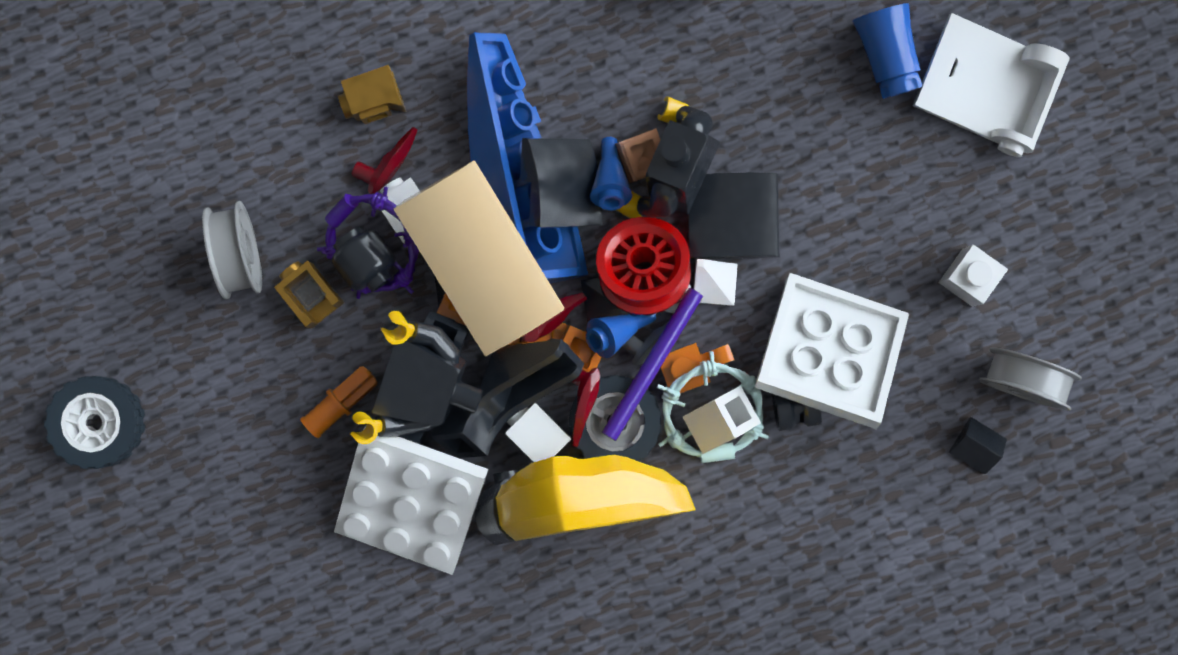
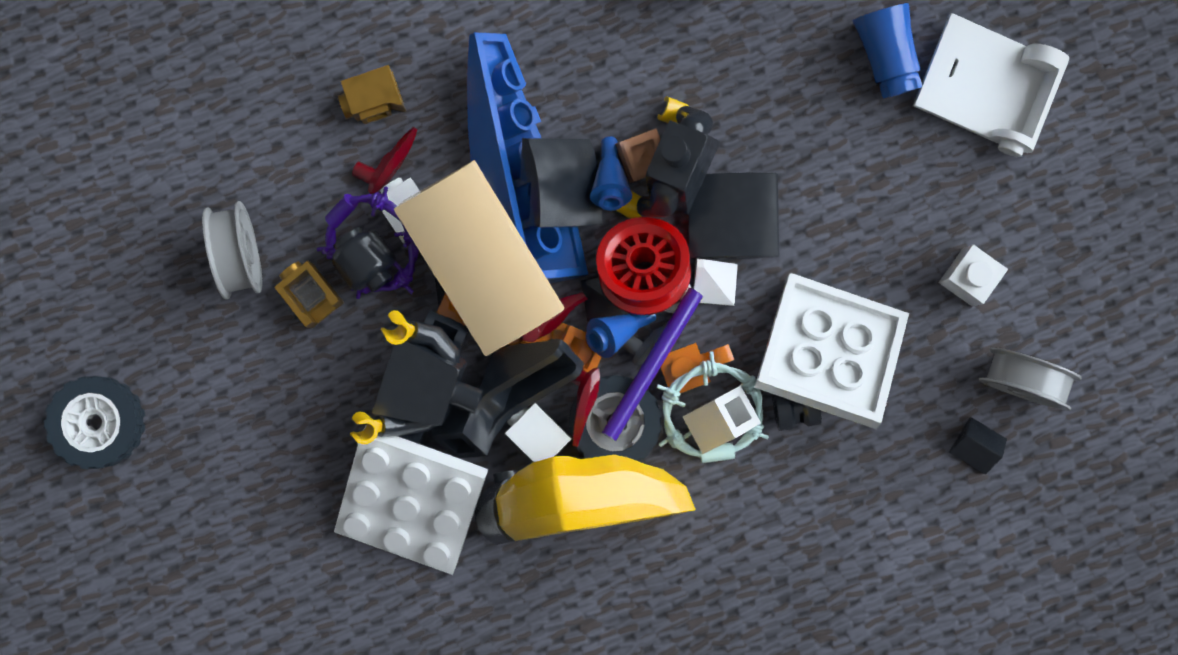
(339, 401): orange axle -> none

